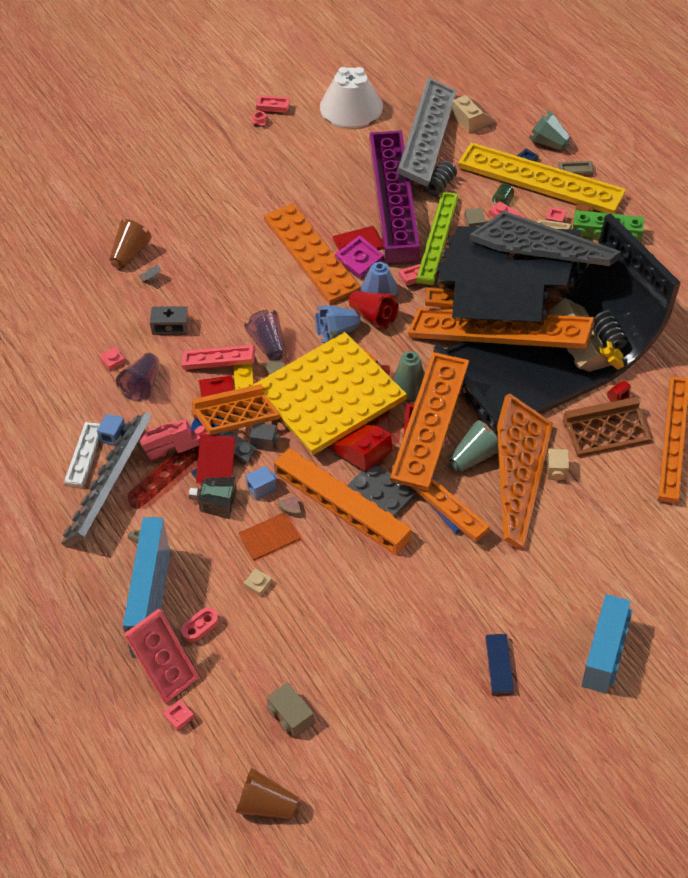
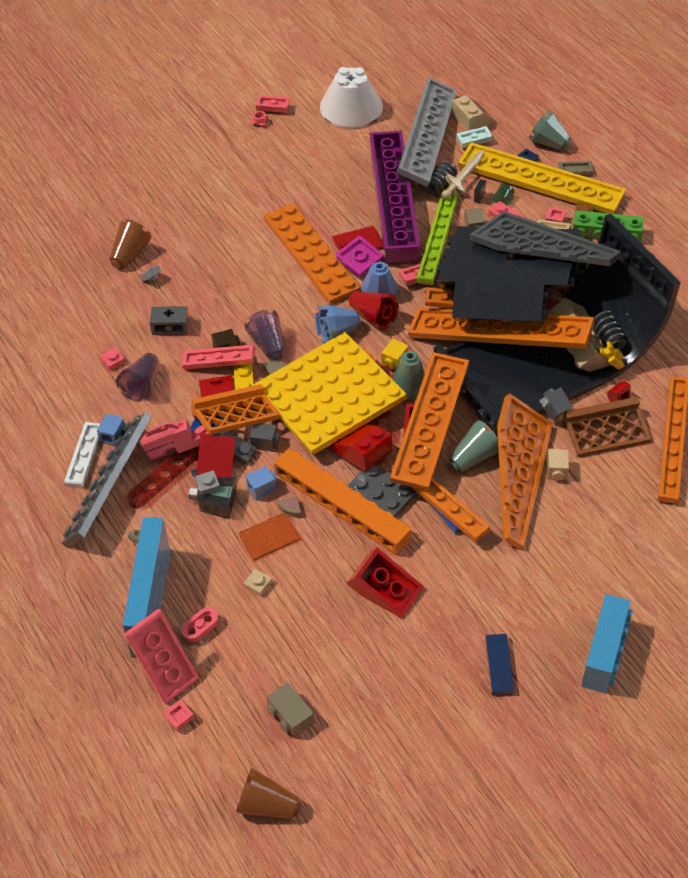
(207, 483): none -> light grey plate
(225, 339): none -> dark brown brick
(385, 583): none -> red slope
(393, 352): none -> yellow brick
(455, 182): none -> tan sword
(476, 136): none -> light aqua plate
(479, 191): none -> black tile
(555, 403): none -> dark grey brick

